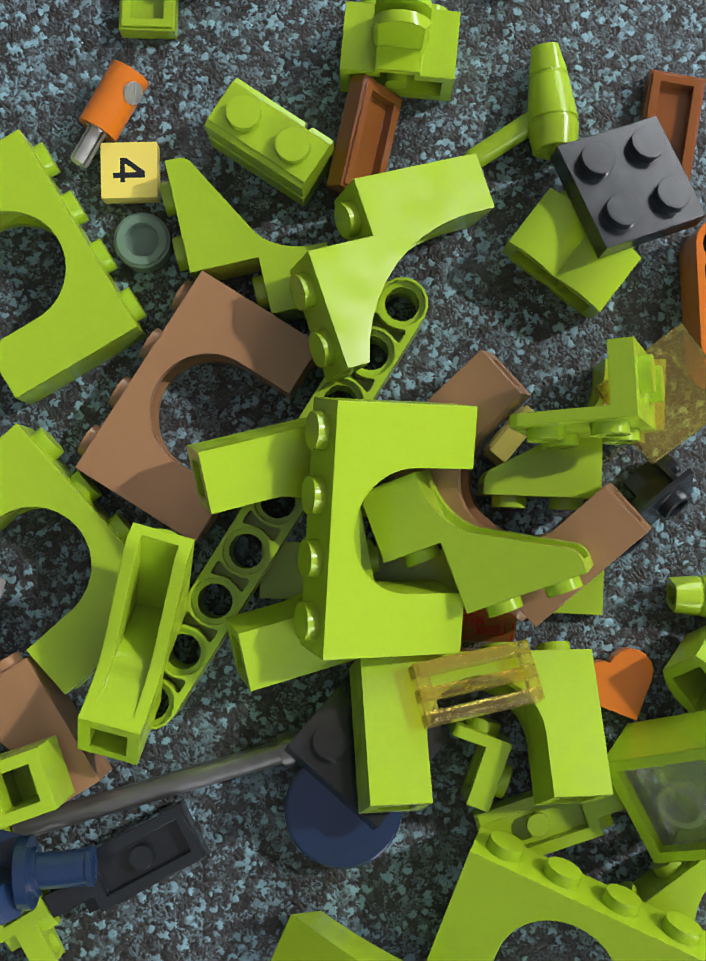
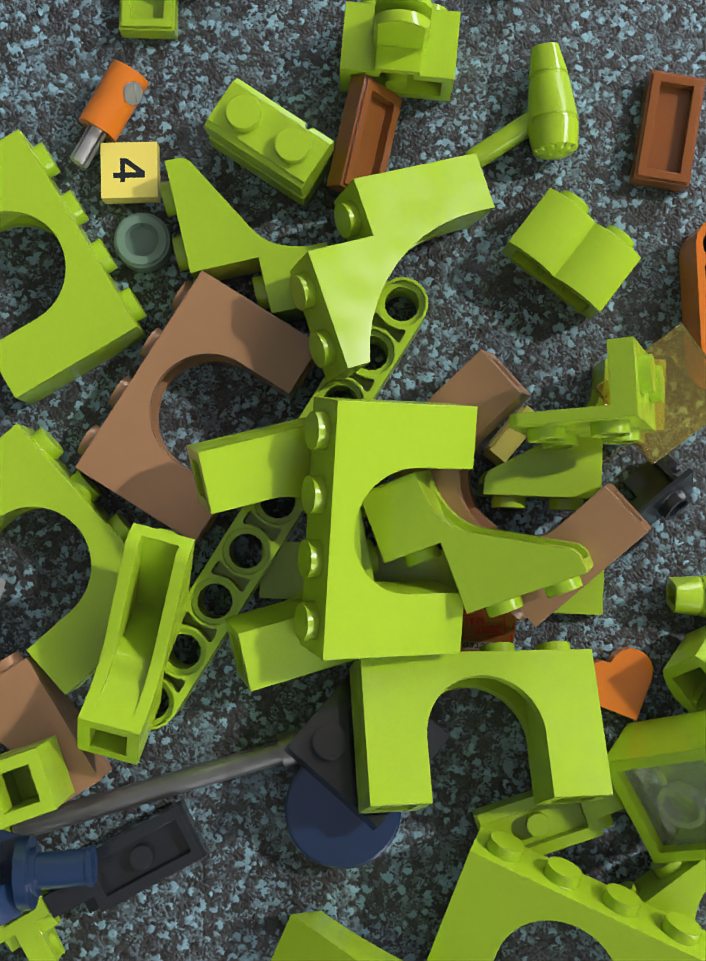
(428, 694): clear yellow tile -> none
(488, 771): lime bracket -> none
(627, 186): plate -> none

